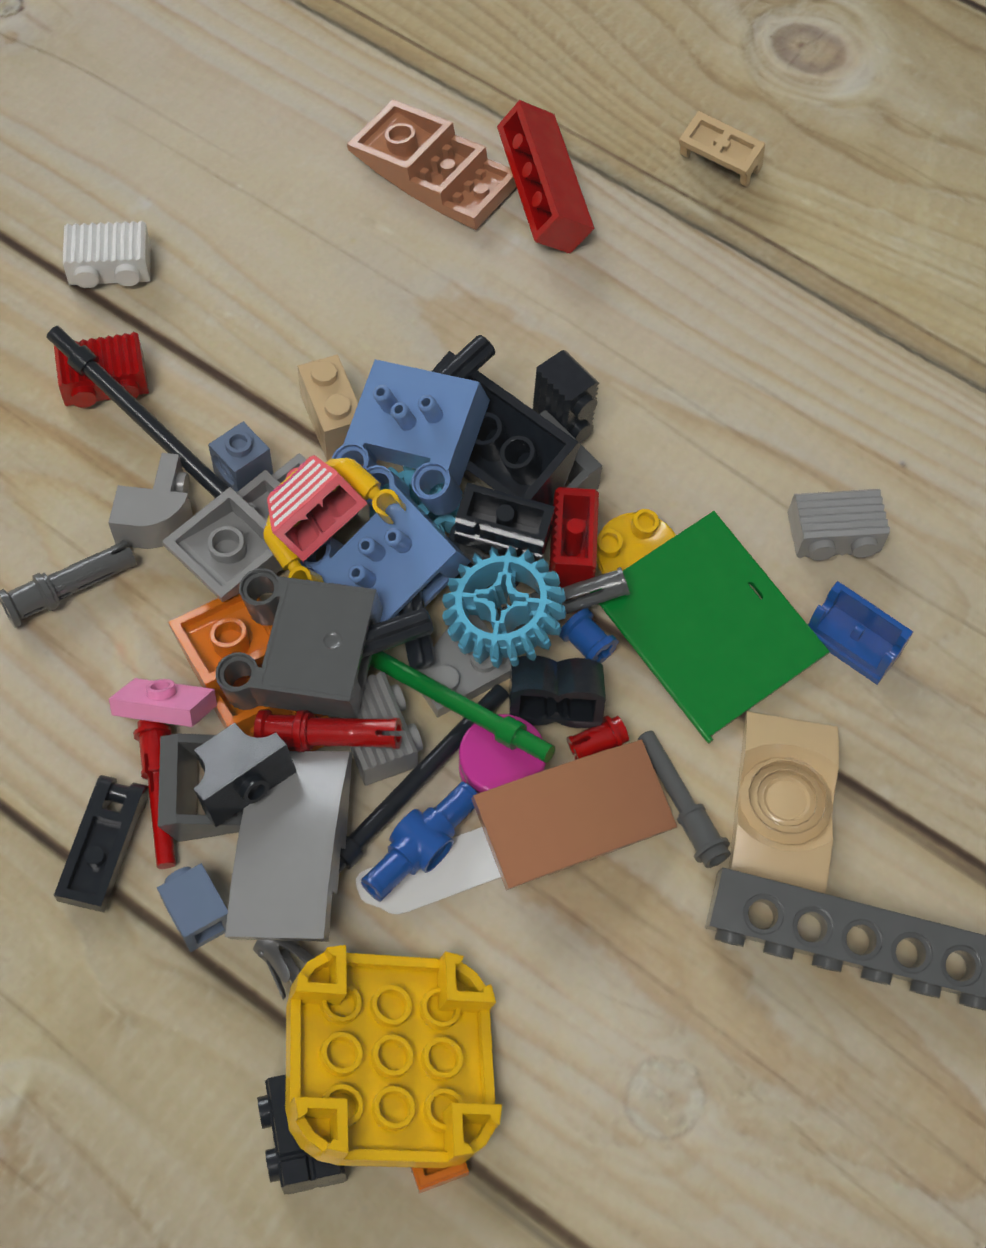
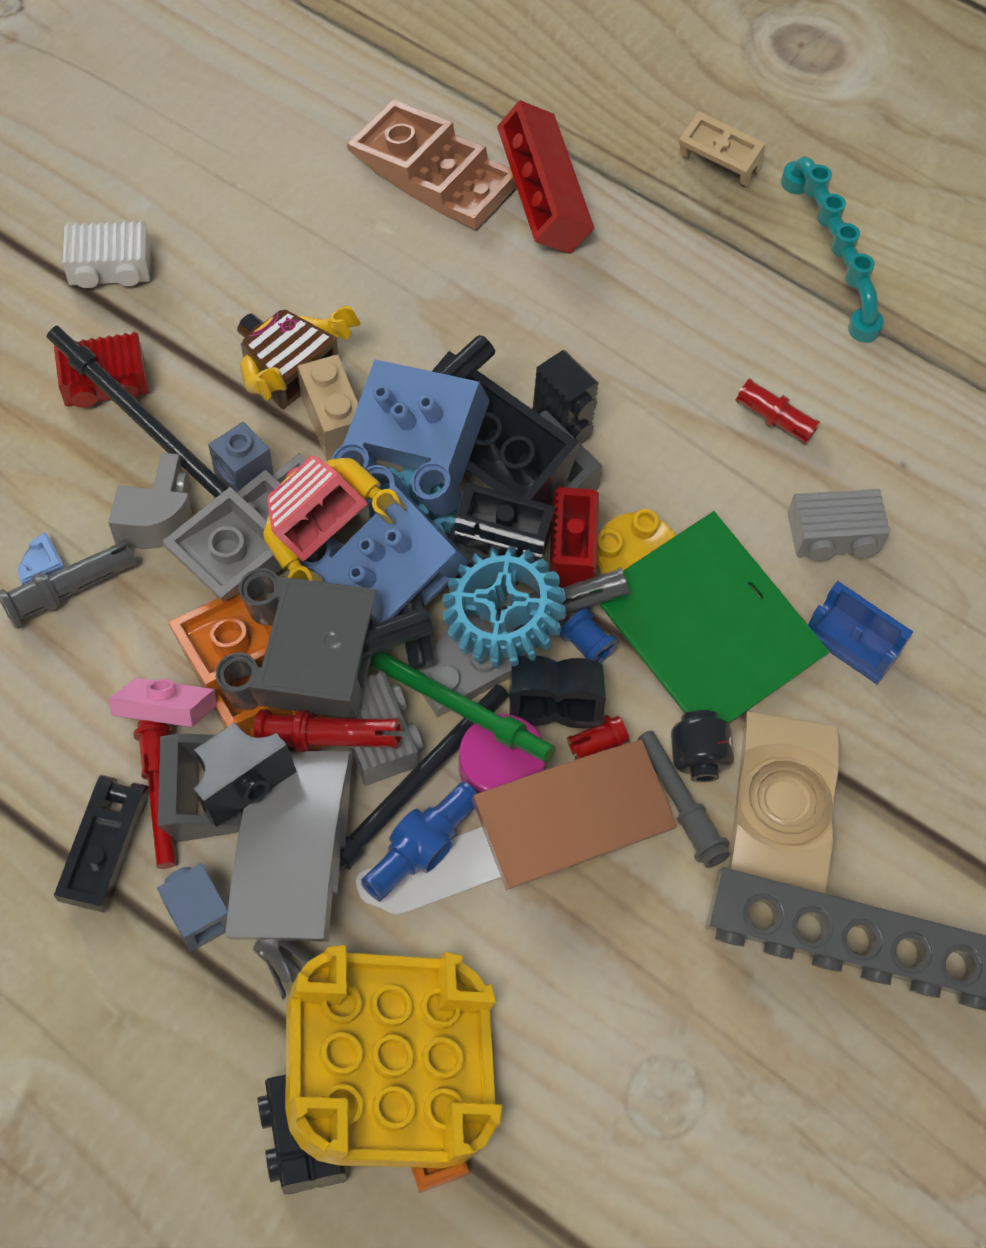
(39, 559): none -> light blue tile
(282, 343): none -> torso
(702, 745): none -> black head
(777, 411): none -> red pin
(813, 180): none -> teal bar

